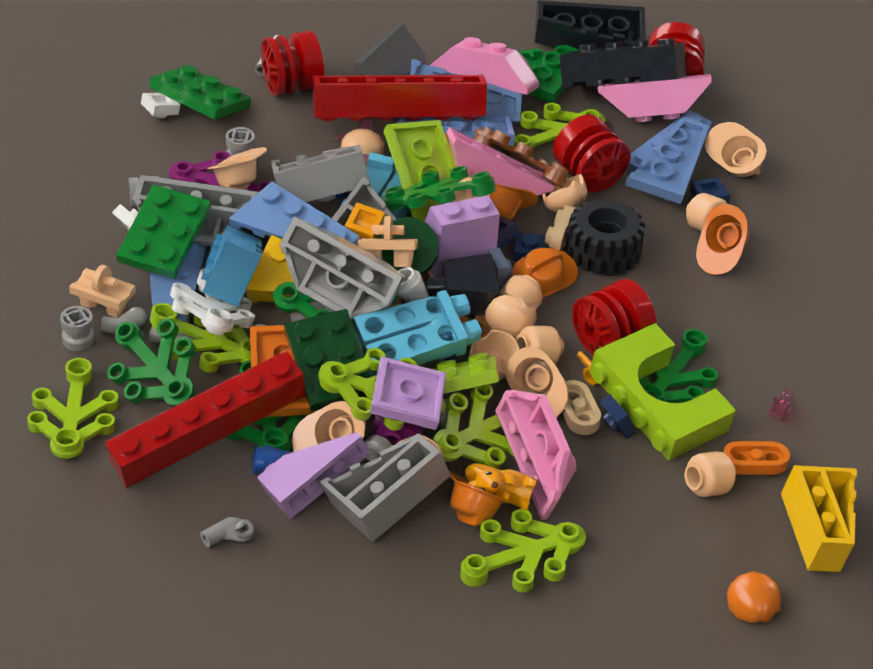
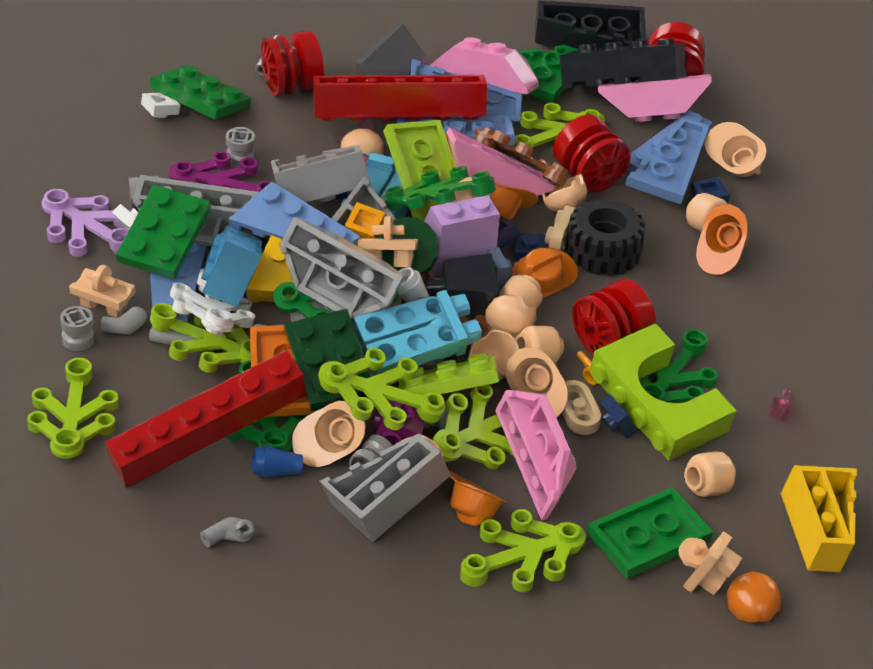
(58, 203): none -> lavender plant
(132, 338): green plant -> none
(238, 169): light nougat piece -> none
(296, 476): lavender slope -> none
(408, 393): lavender plate -> none
(505, 484): light orange animal -> none
(648, 532): none -> green plate
(711, 564): none -> light nougat hips
(758, 457): orange plate -> none

